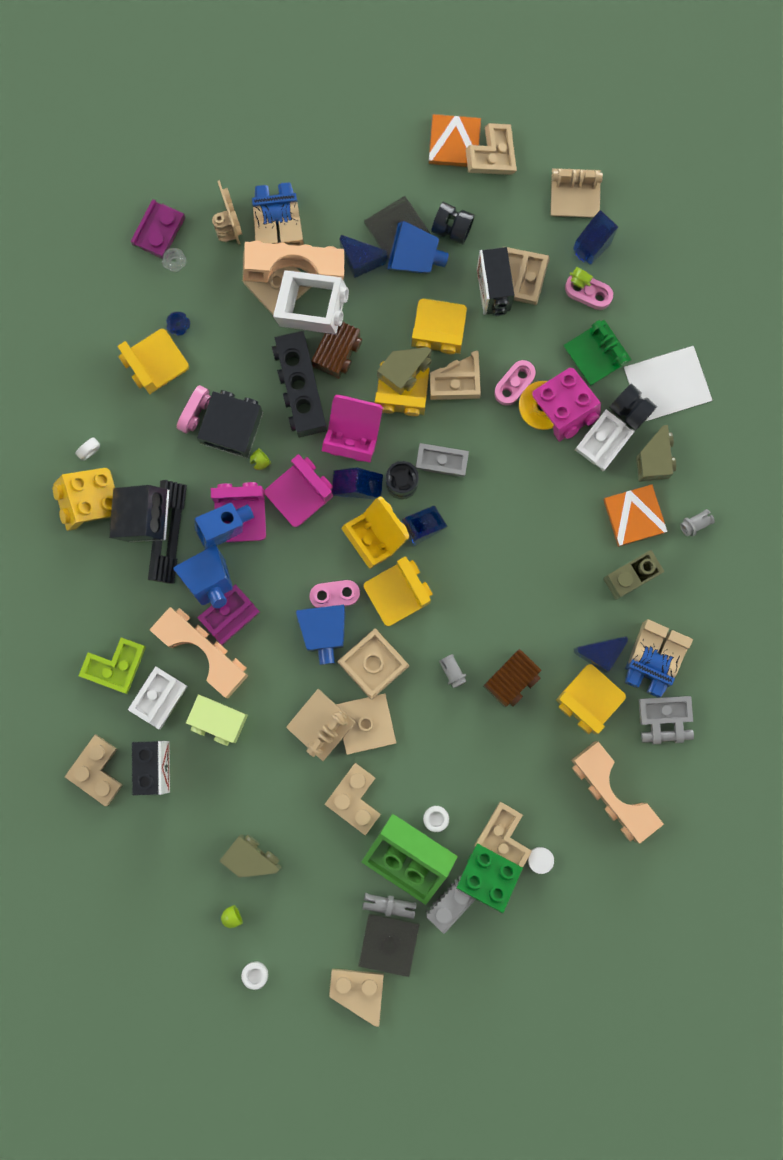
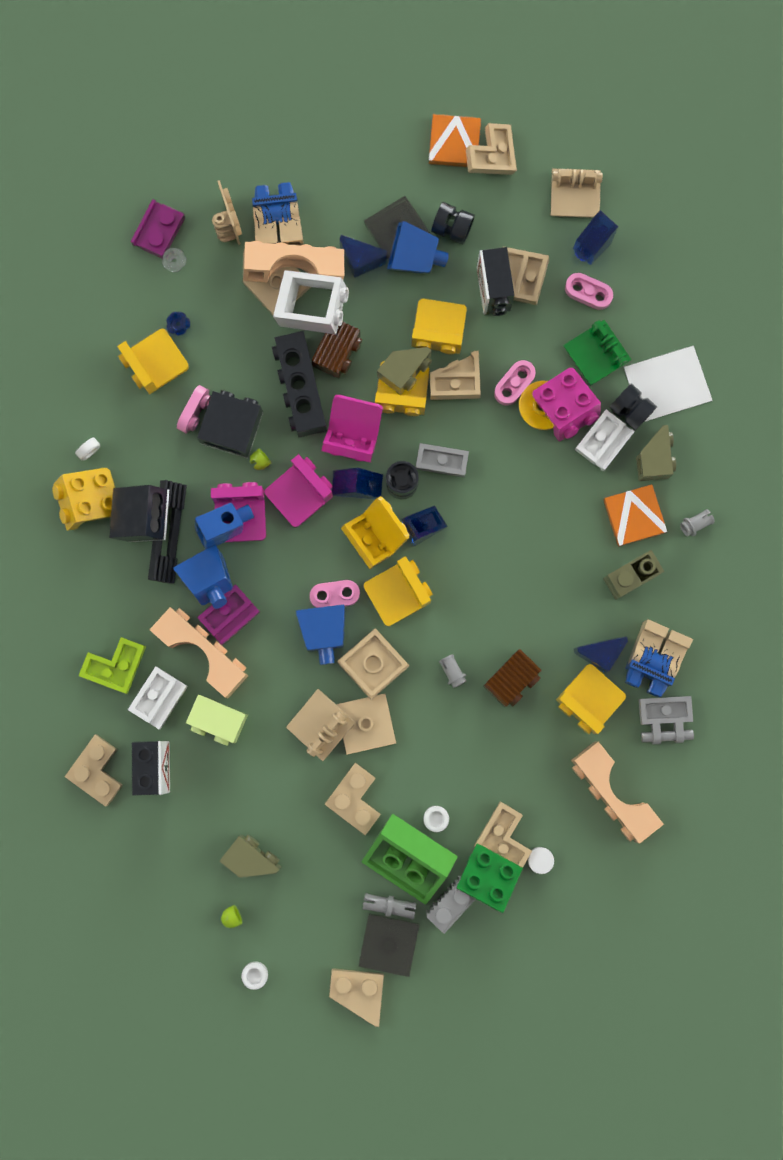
(580, 278): lime plate -> none

